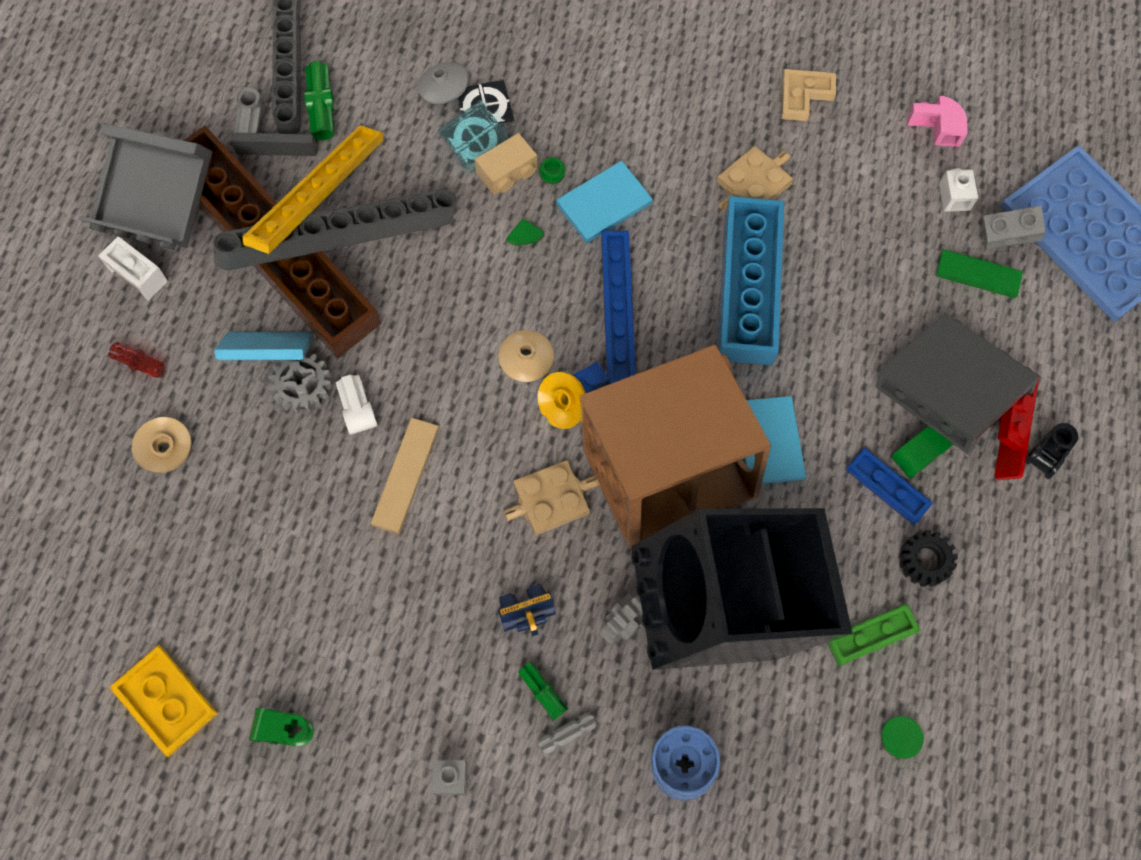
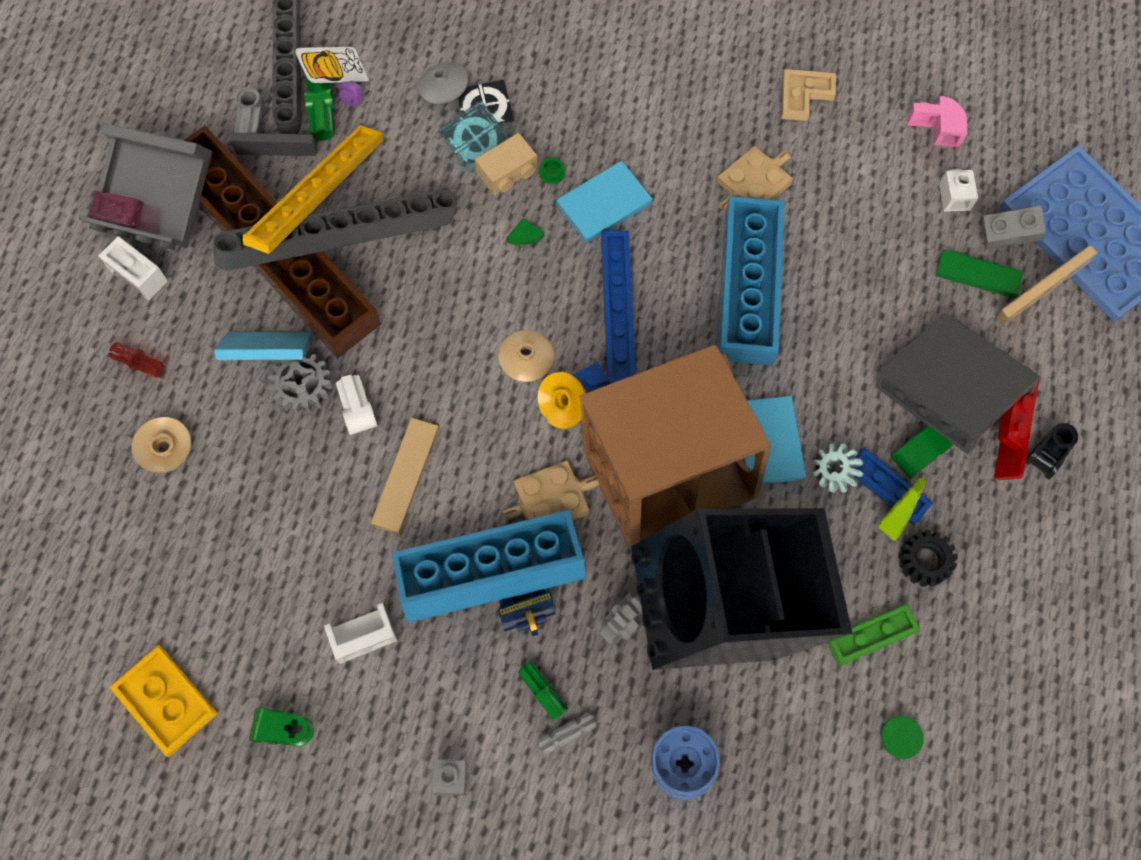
(115, 209): none -> clear pink plate
(331, 64): none -> sticker
(350, 93): none -> medium lavender plate
(361, 635): none -> white panel
(488, 566): none -> dark azure brick
(849, 466): none -> light aqua gear
(899, 515): none -> lime slope
(1046, 285): none -> tan tile

